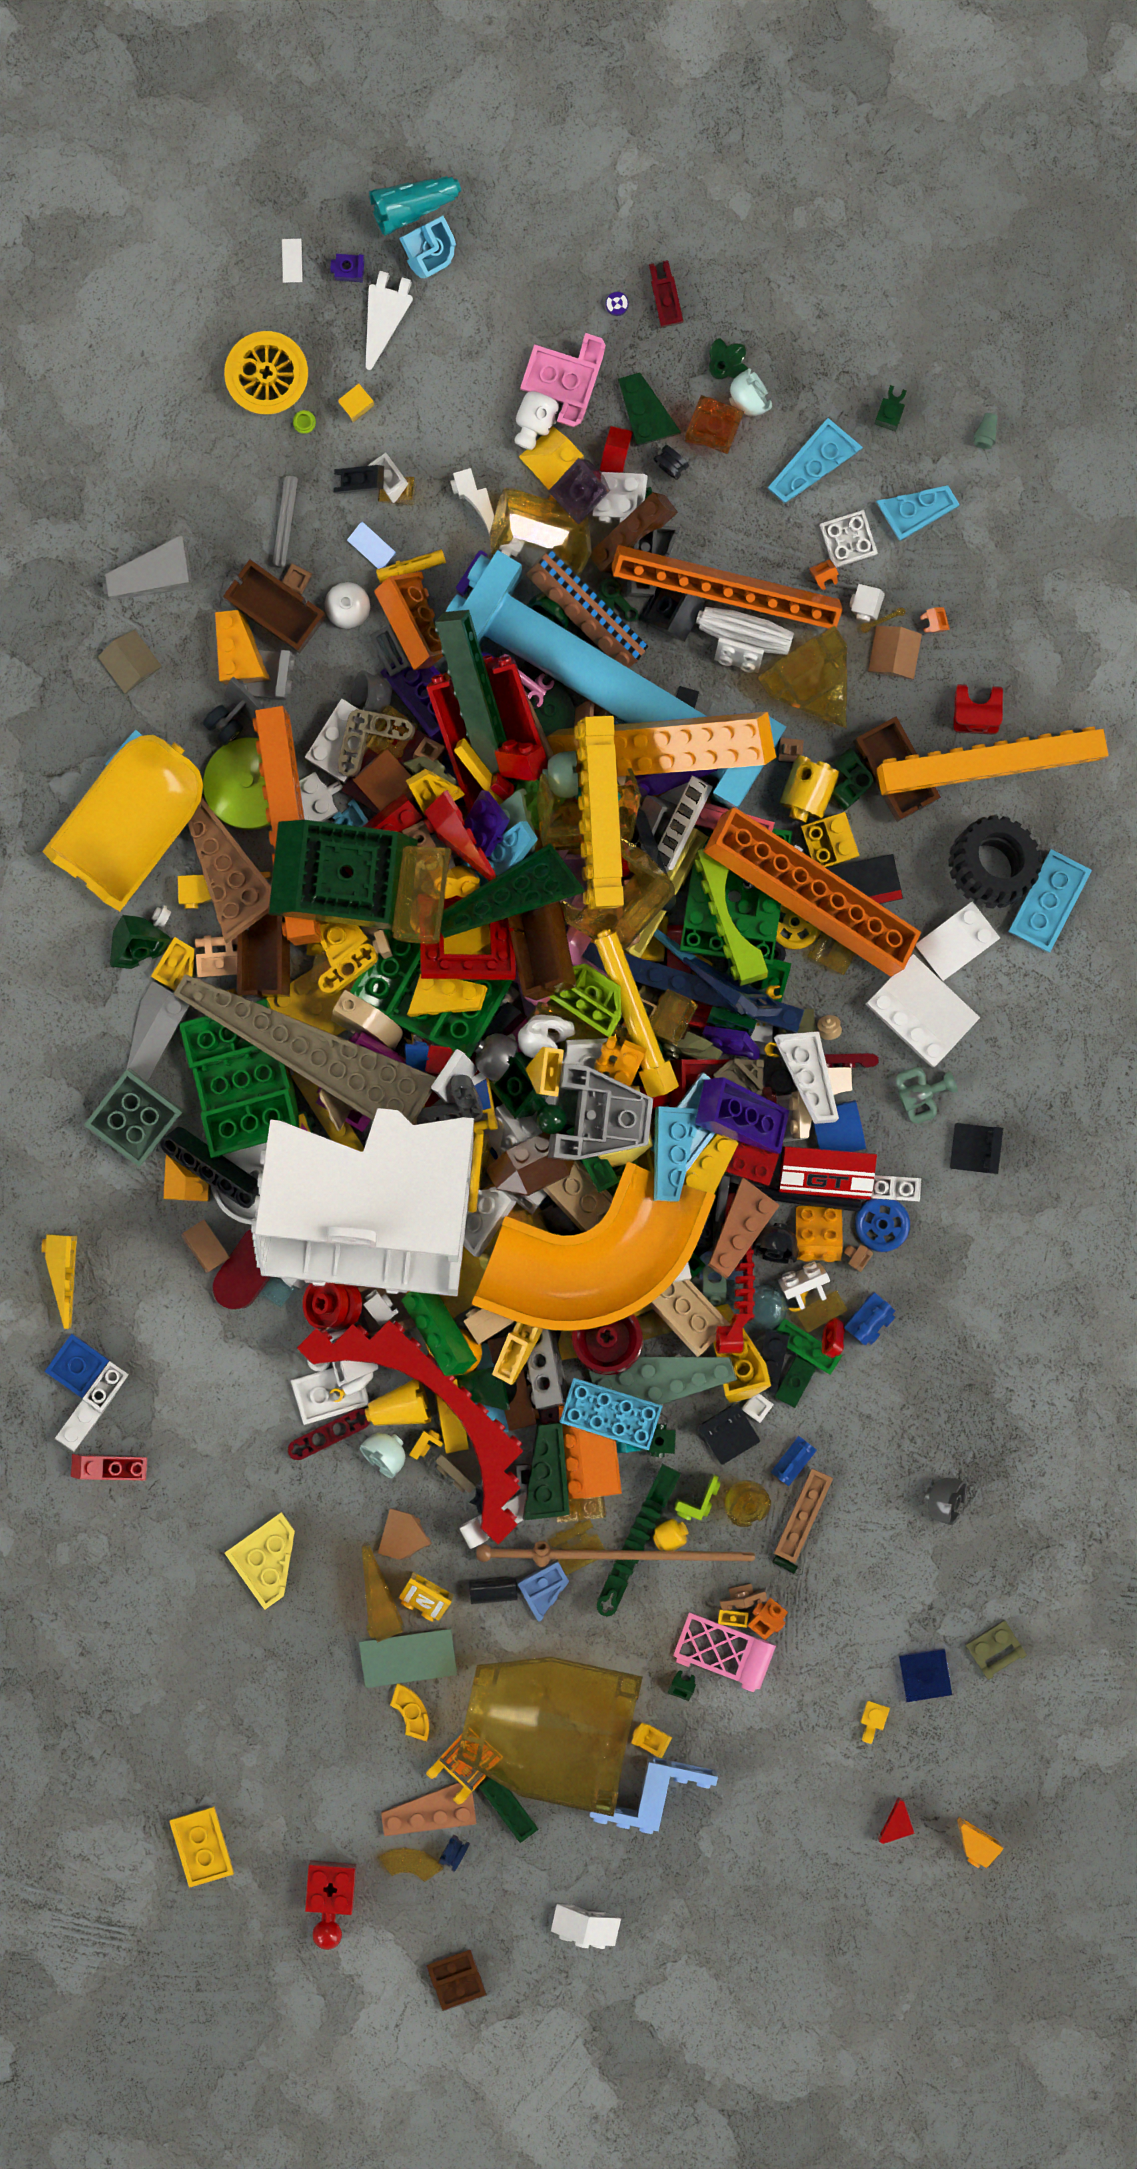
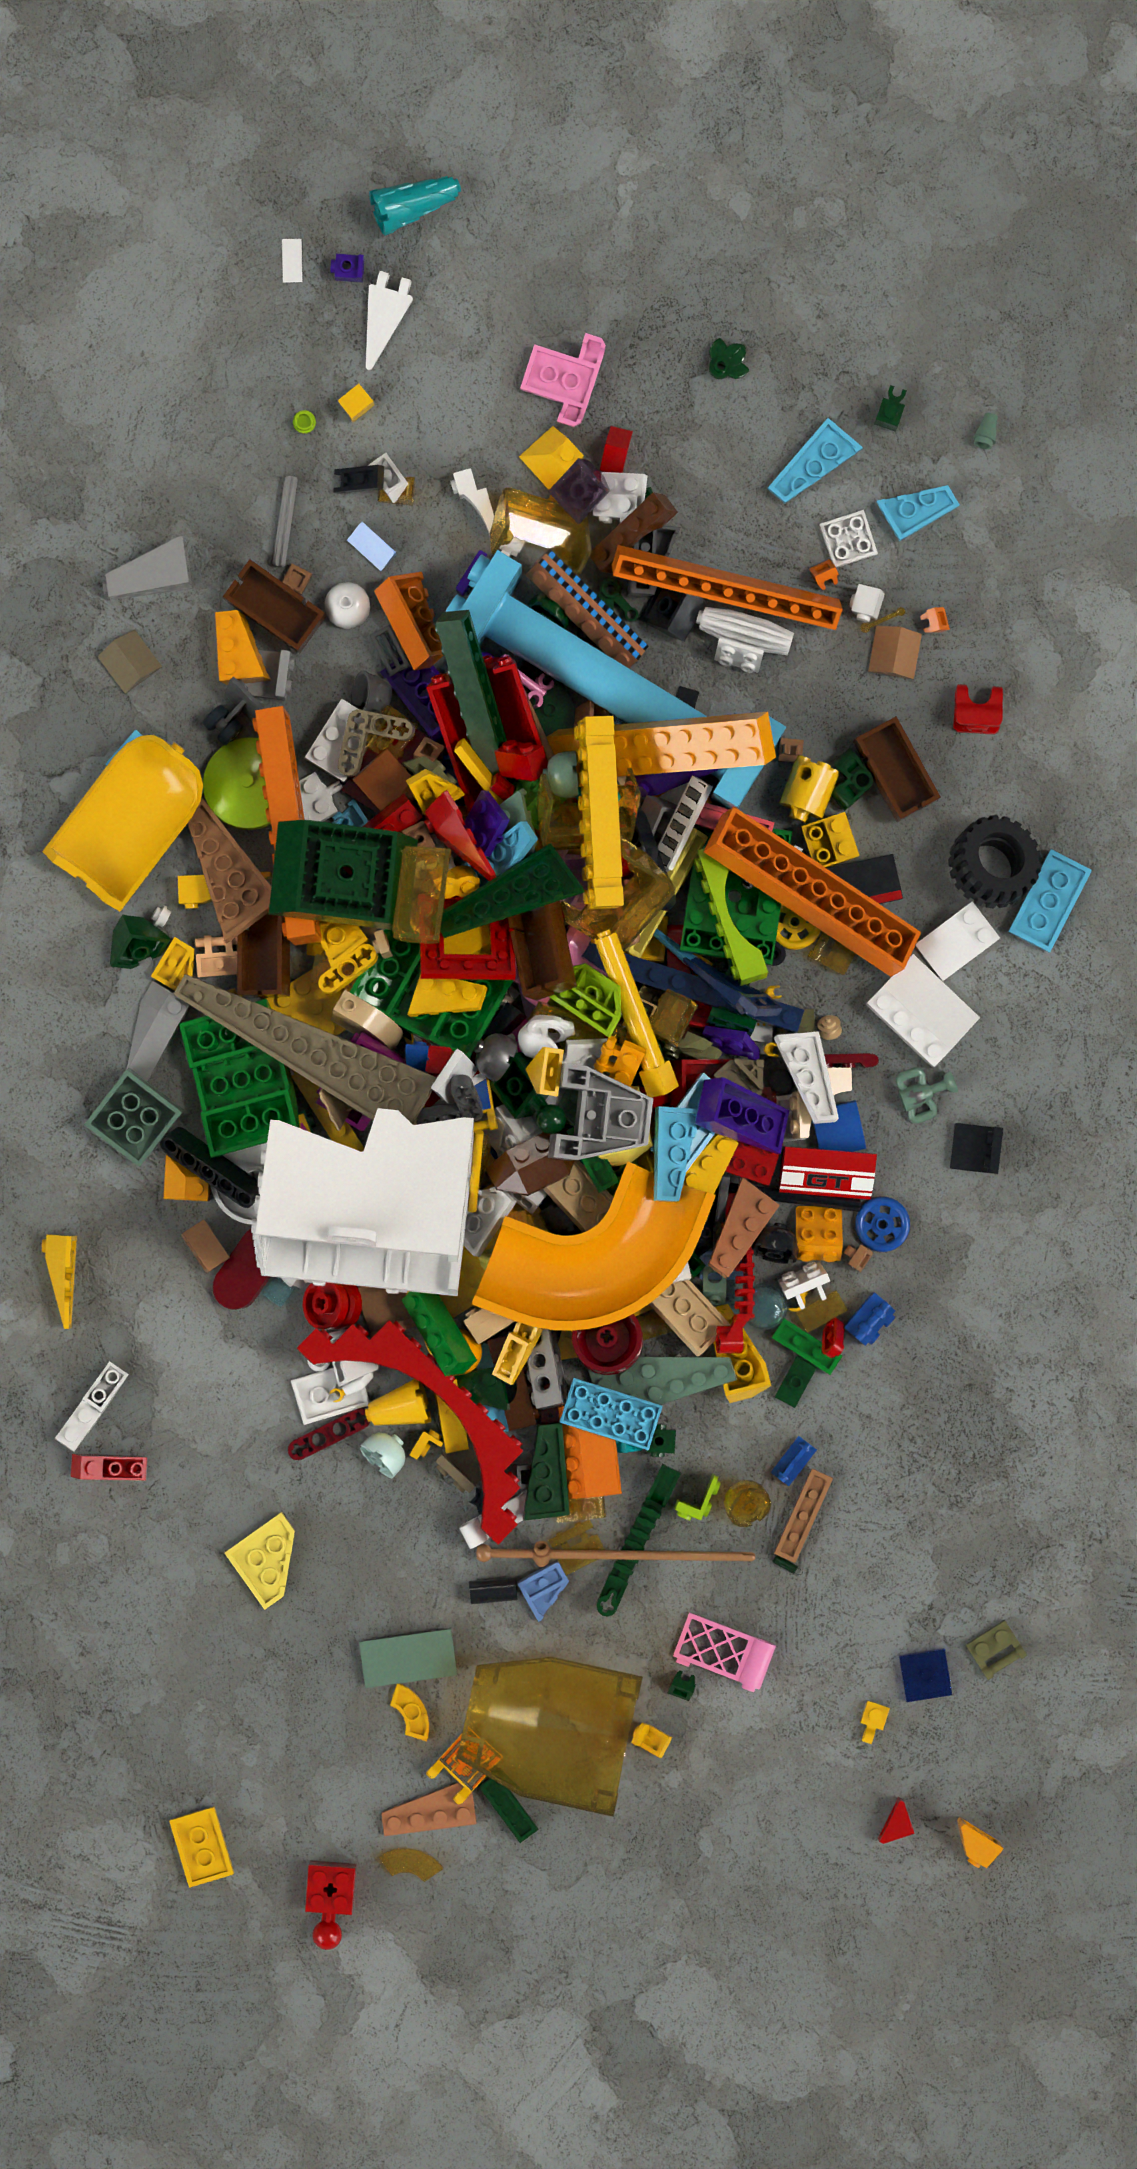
(77, 1365): blue plate -> none
(237, 361): yellow piece -> none
(380, 1307): white brick -> none
(381, 1609): clear yellow slope -> none
(402, 1535): medium nougat slope -> none
(412, 565): yellow pin -> none
(426, 1597): yellow slope -> none
(429, 247): medium azure brick -> none
(453, 1853): dark blue wheel -> none
(456, 1980): reddish brown slope -> none
(535, 417): white piece -> none
(585, 1926): white brick -> none
(617, 303): dark purple tile -> none
(645, 411): dark green wing -> none
(654, 1792): light blue bracket -> none
(666, 296): dark red hinge -> none
(670, 1535): yellow head -> none
(671, 462): black wheel -> none
(714, 424): clear orange piece -> none
(729, 1433): black bracket -> none
(733, 1618): yellow piece -> none
(742, 1597): medium nougat plate -> none
(749, 394): light aqua cylinder -> none
(757, 1407): white tile -> none
(771, 1615): orange brick -> none
(773, 1354): black plate -> none
(777, 975): green slope -> none
(813, 677): clear yellow wedge -> none
(896, 1188): white slope -> none
(945, 1499): dark grey cylinder -> none
(992, 761): light orange brick -> none

